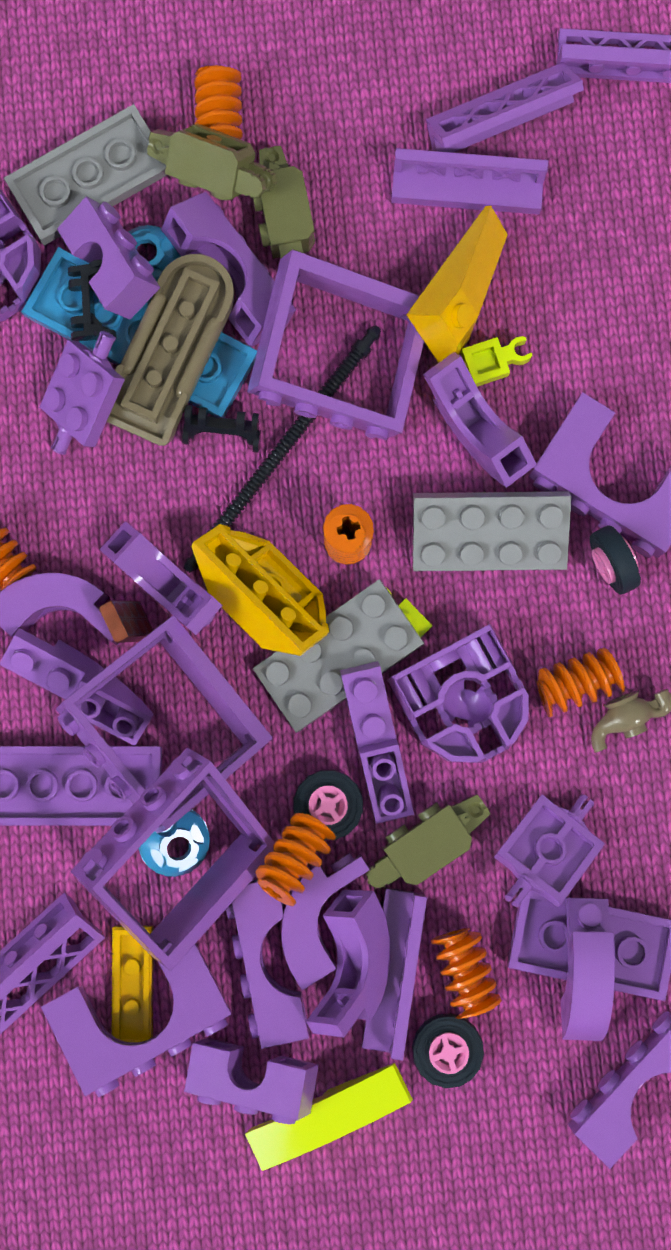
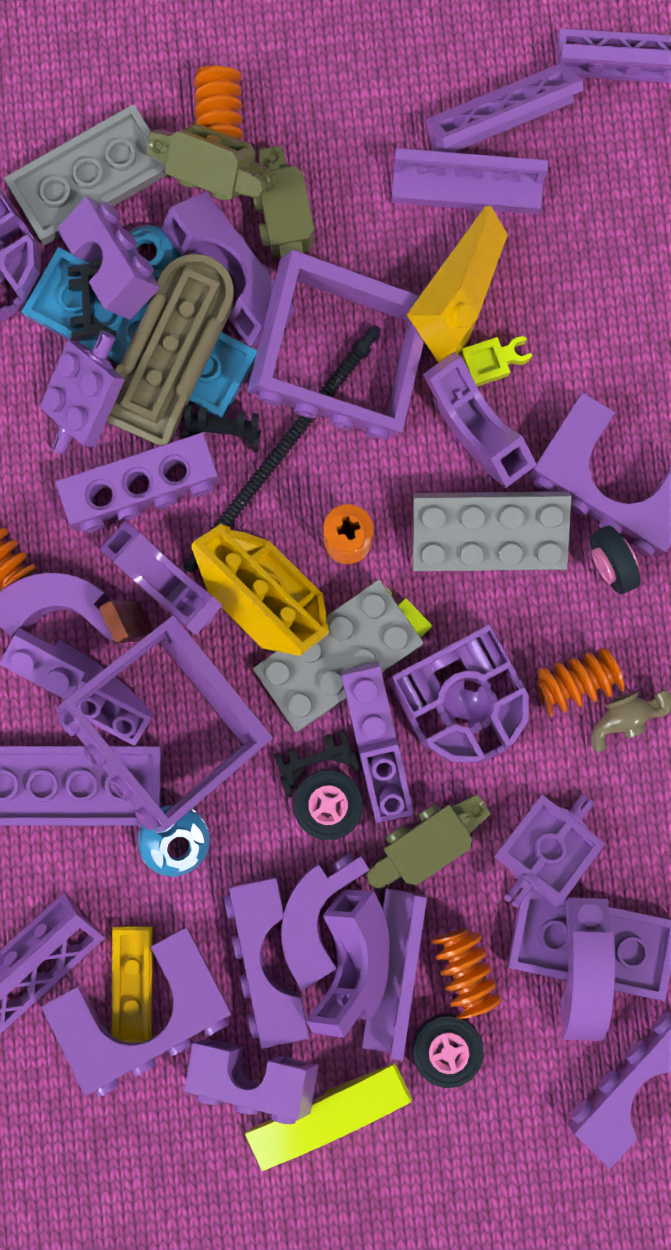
(80, 490): none -> medium lavender brick
(216, 887): medium lavender window -> none
(291, 771): none -> black piece
(292, 856): orange piece -> none

